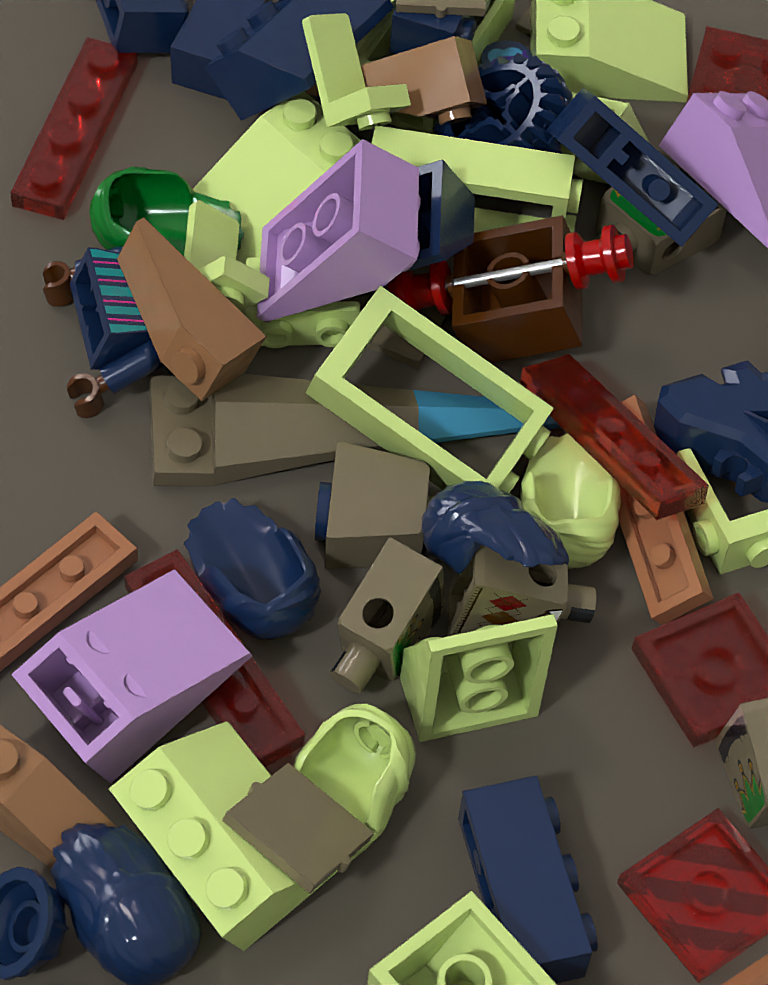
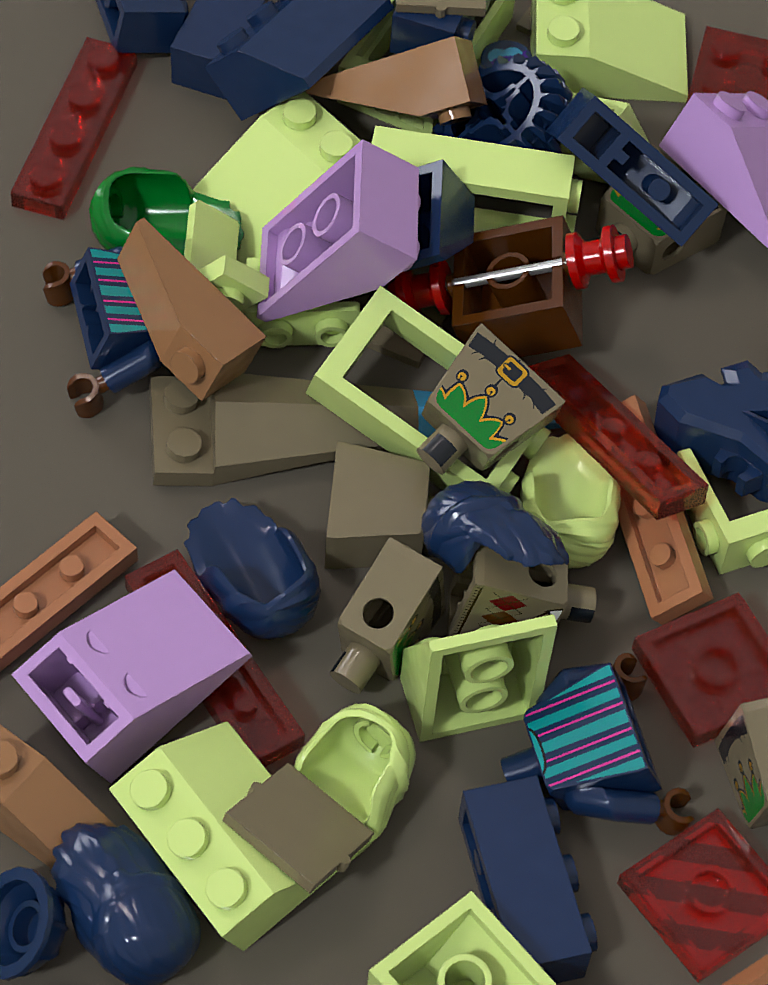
(322, 511): dark blue piece -> none
(341, 79): yellowish green bracket -> none
(485, 405): none -> torso
(594, 750): none -> dark blue torso

